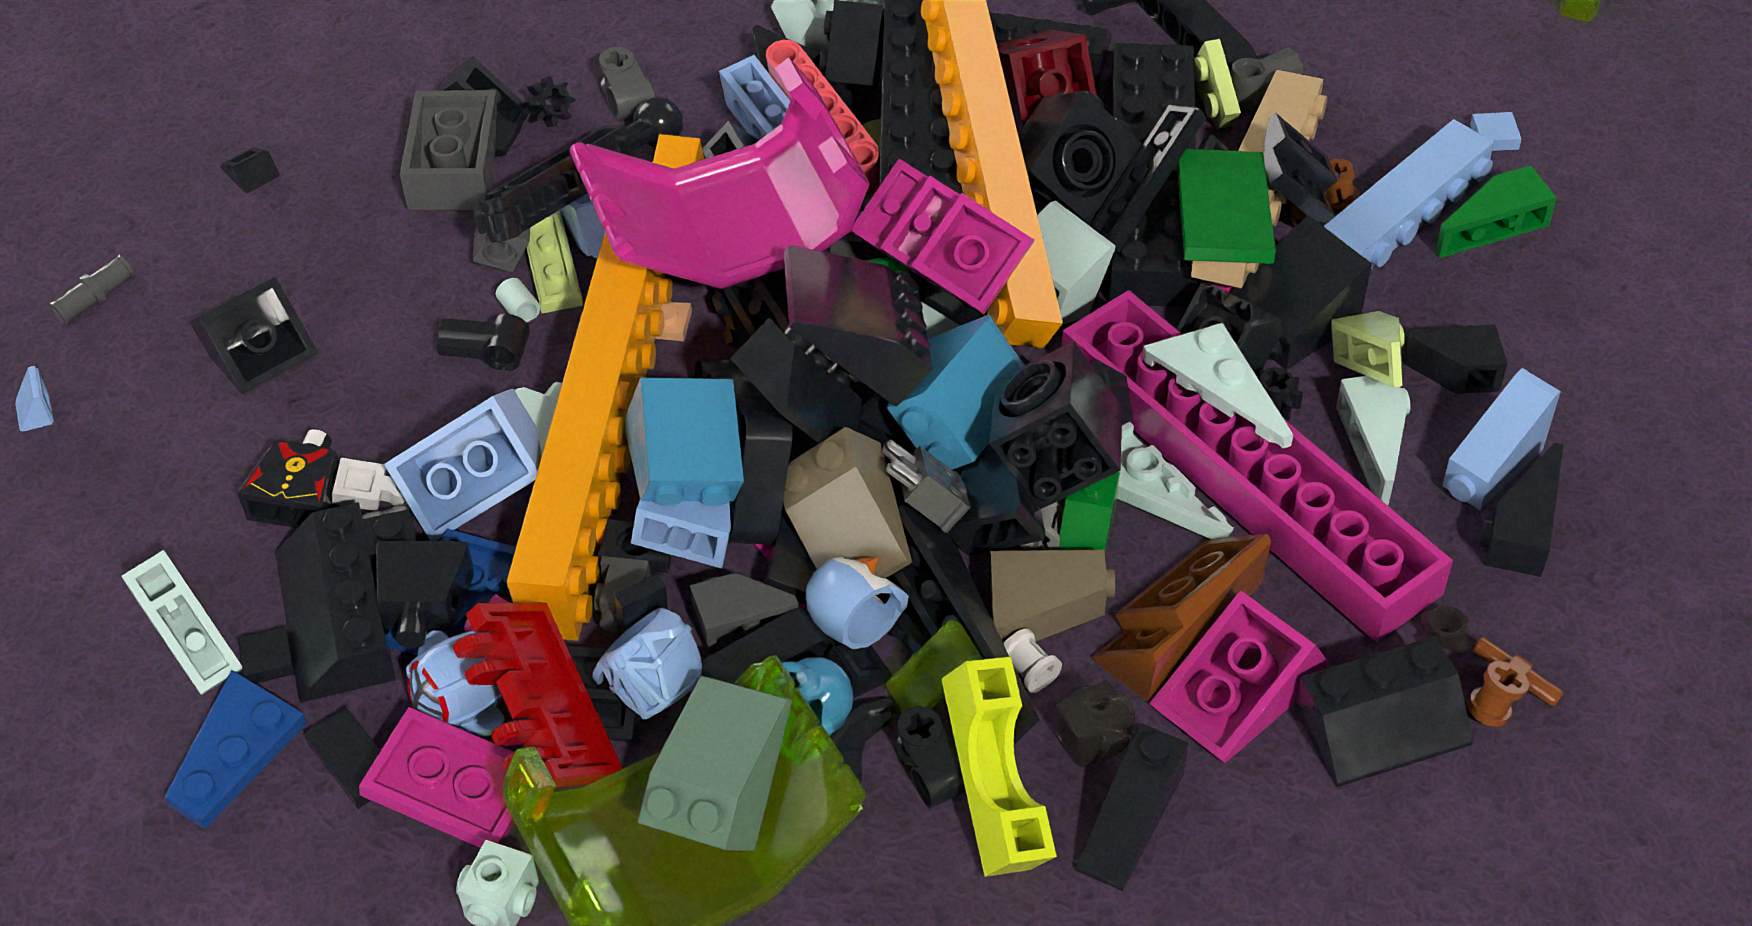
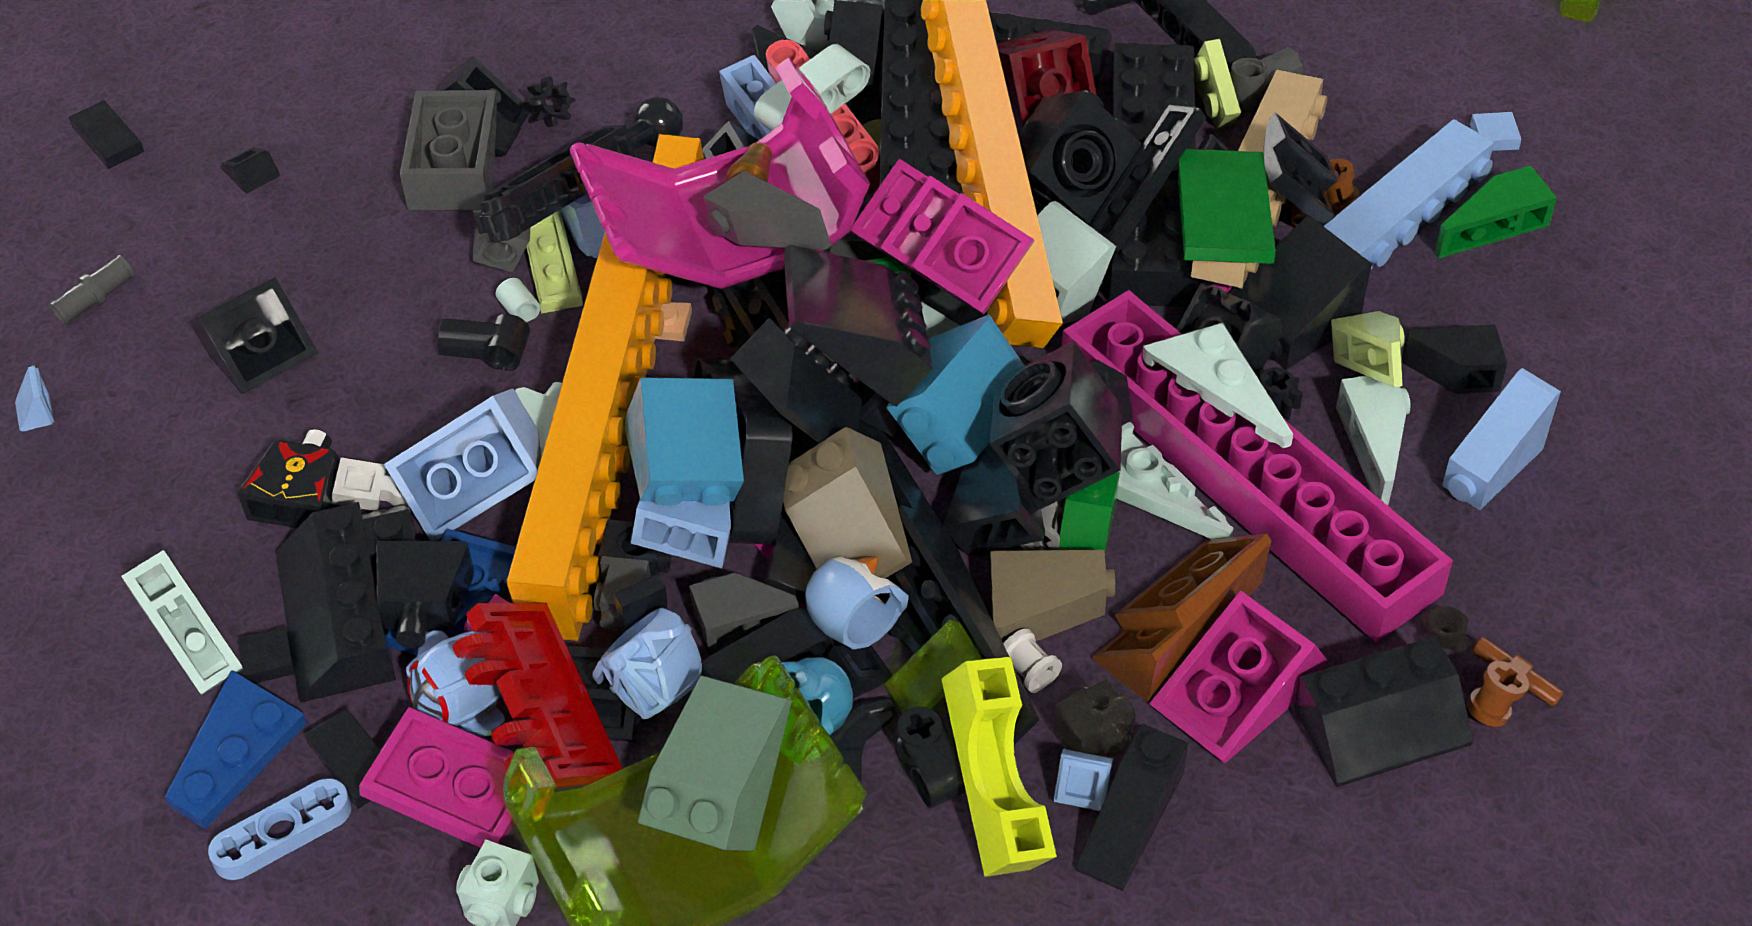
(106, 134): none -> black tile
(286, 809): none -> light blue beam
(623, 82): dark grey piece -> none
(754, 161): none -> pearl gold cone
(764, 215): none -> dark grey slope
(832, 72): none -> light aqua beam
(928, 485): dark grey piece -> none
(1083, 779): none -> light blue tile
(1524, 519): black slope -> none

